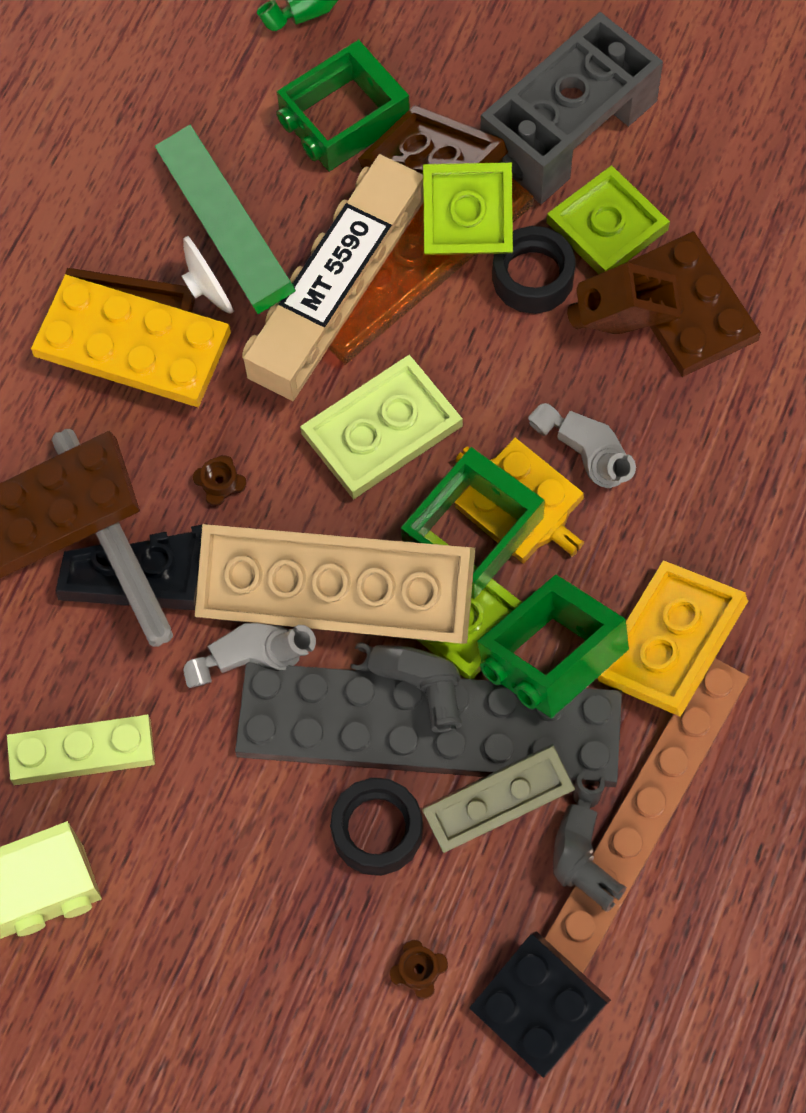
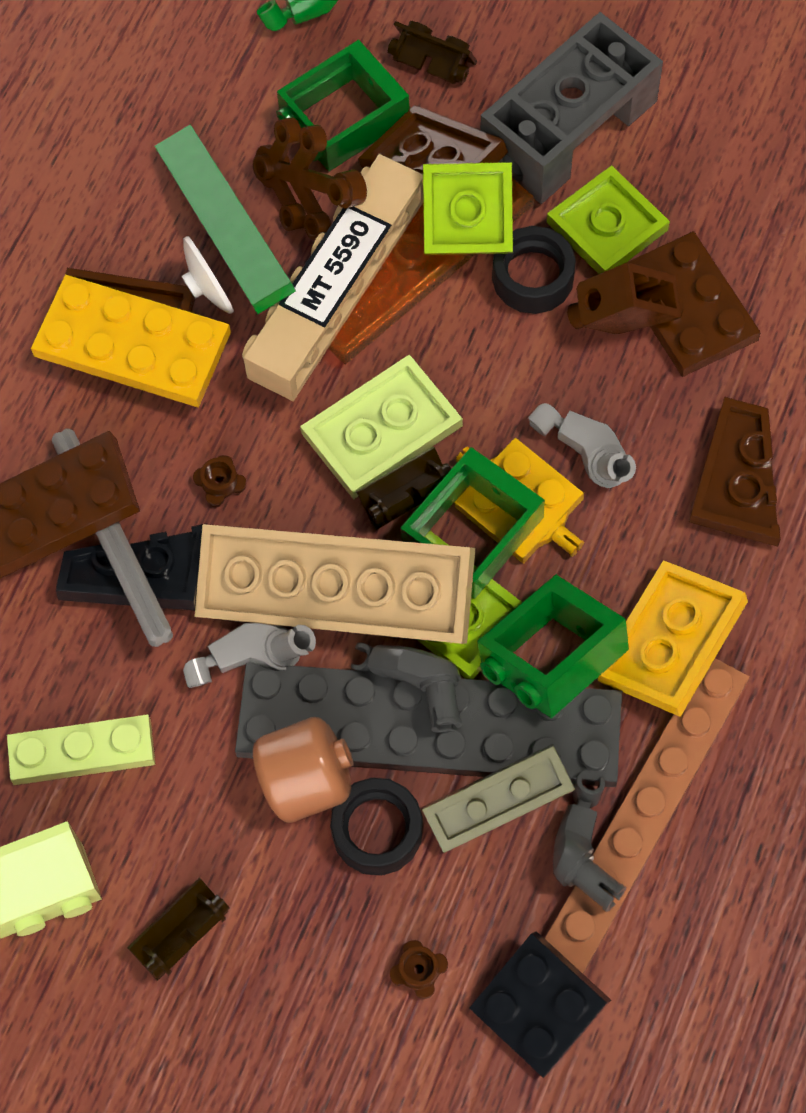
(178, 929): none -> dark brown hinge
(274, 168): none -> reddish brown plant
(303, 769): none -> nougat head
(402, 488): none -> dark brown hinge
(447, 55): none -> dark brown hinge
(737, 478): none -> reddish brown wing

